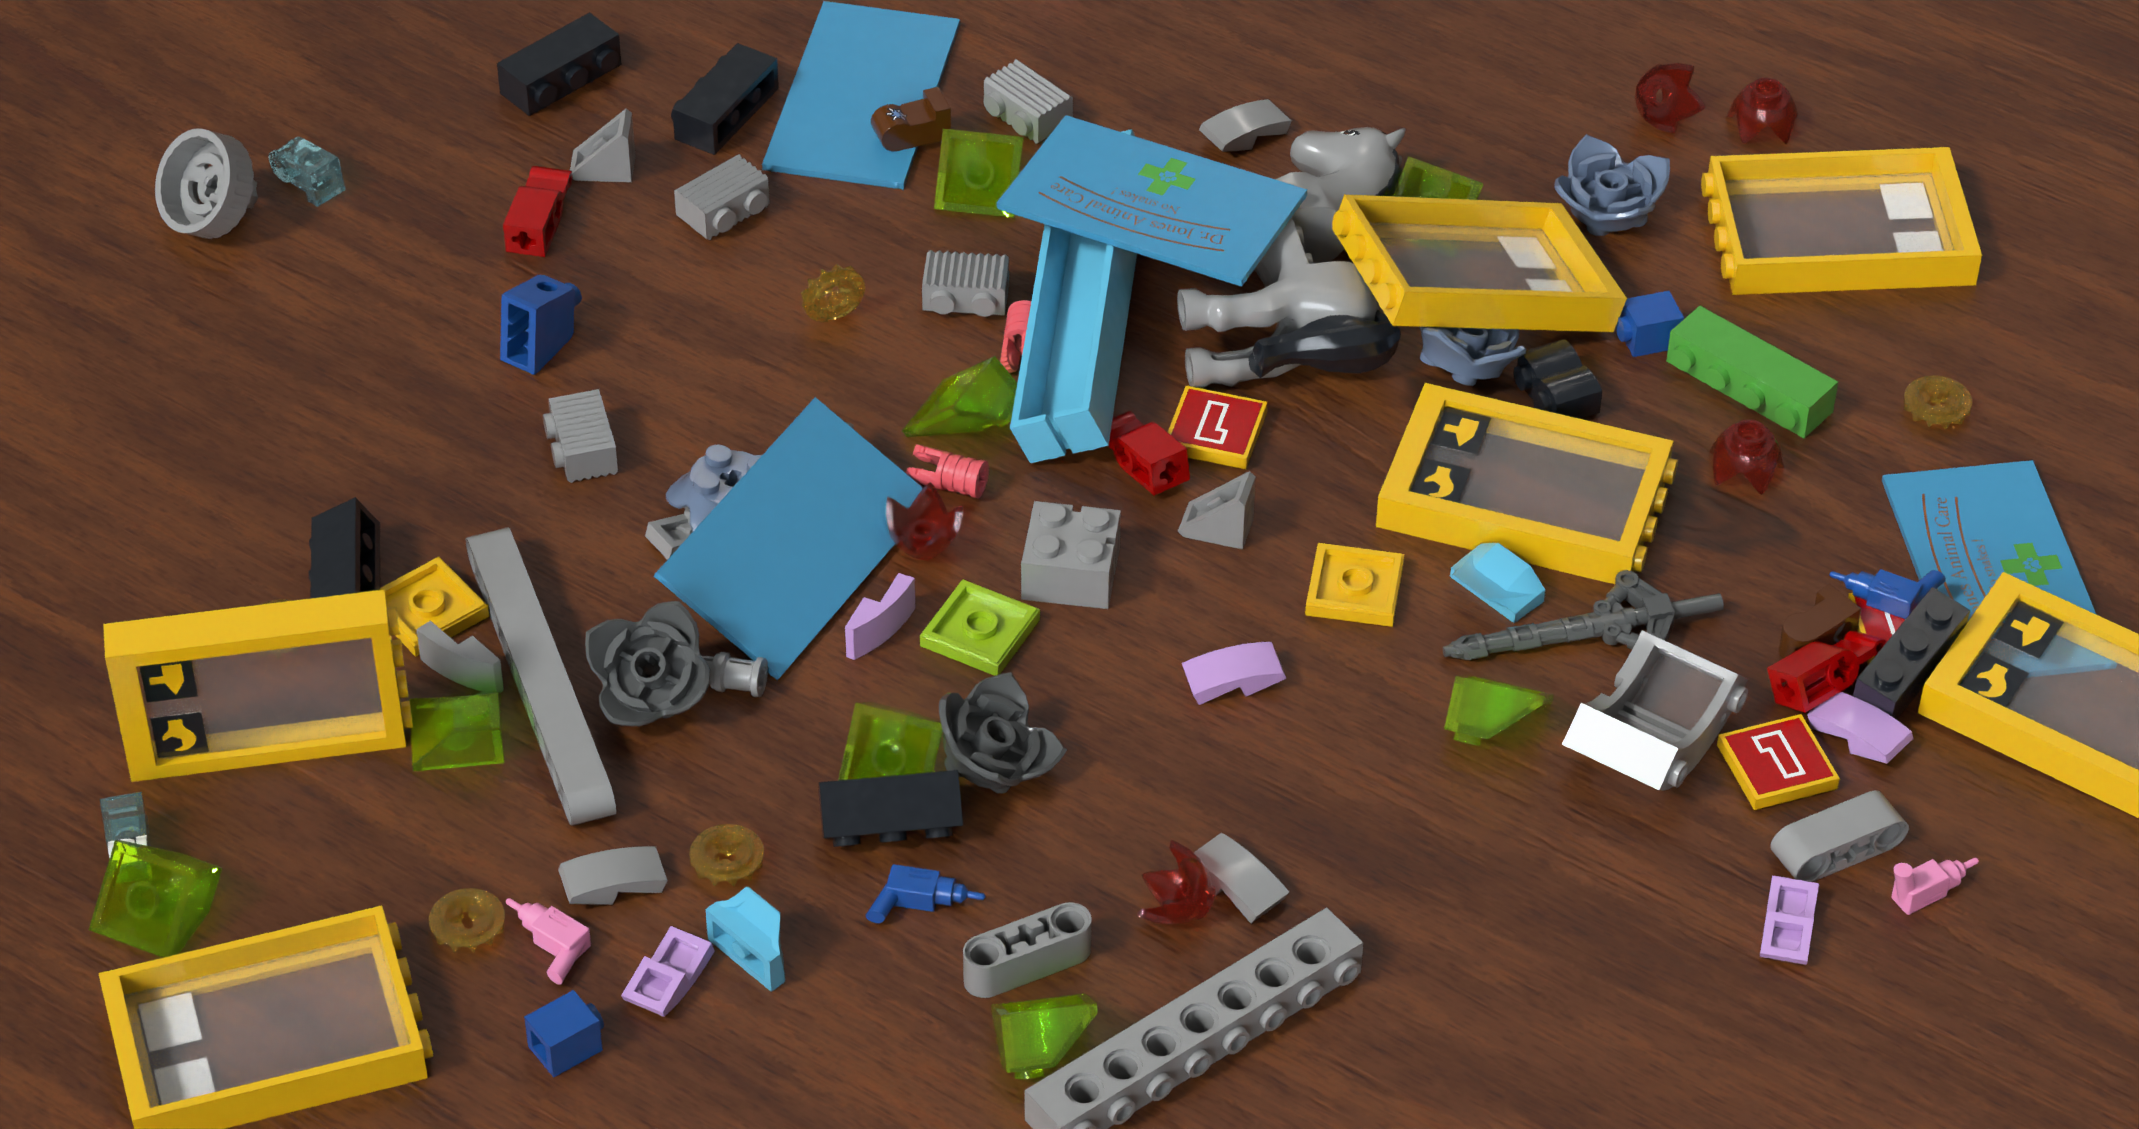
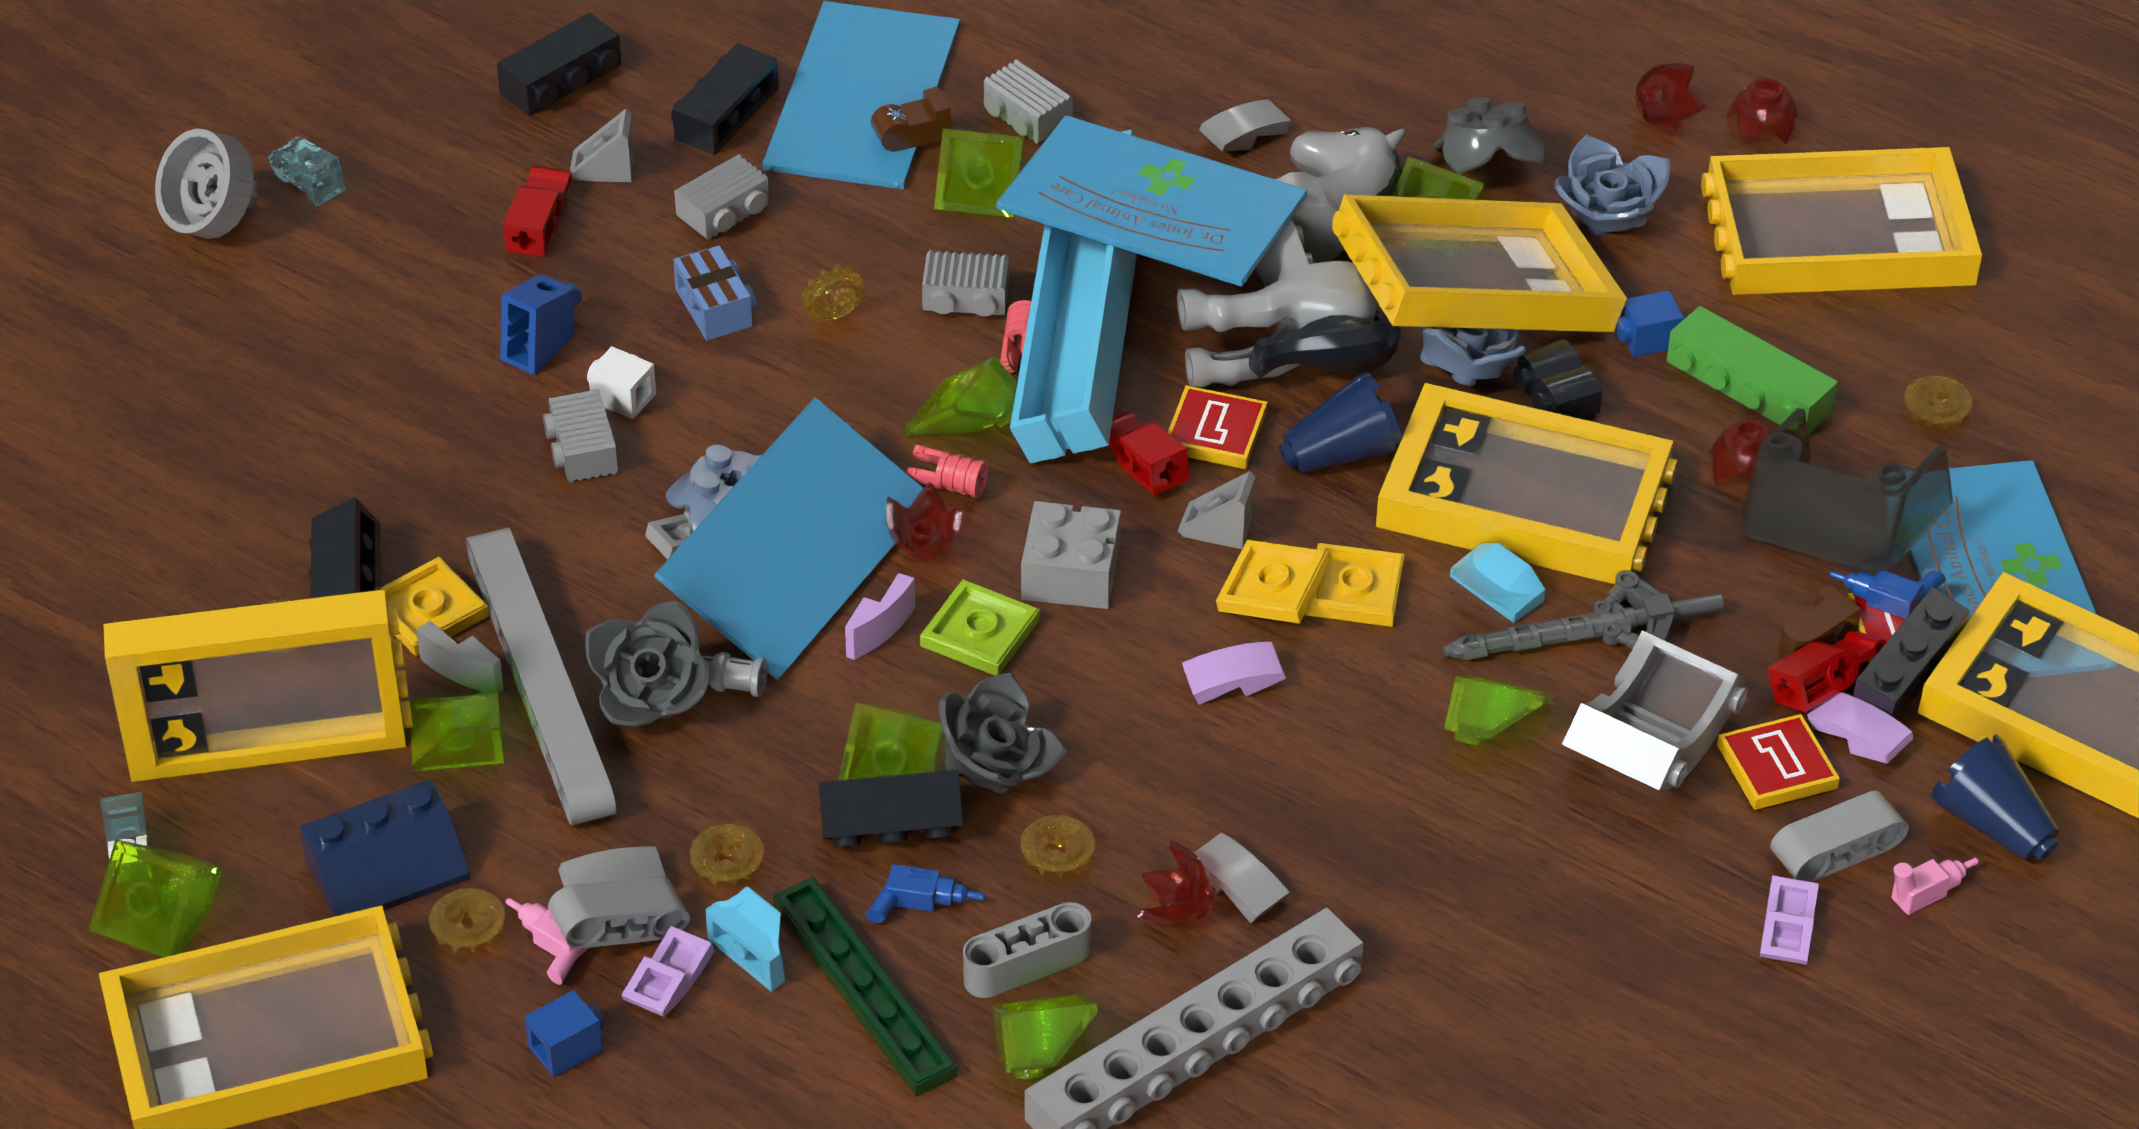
(384, 851): none -> dark blue slope
(617, 911): none -> light grey beam
(623, 381): none -> white brick
(714, 292): none -> medium blue brick
(865, 986): none -> dark green tile
(1059, 831): none -> clear yellow gear
(1273, 581): none -> yellow tile
(1343, 429): none -> dark blue cone
(1482, 129): none -> dark grey brick
(1838, 514): none -> clear smoke windscreen
(1998, 800): none -> dark blue cone

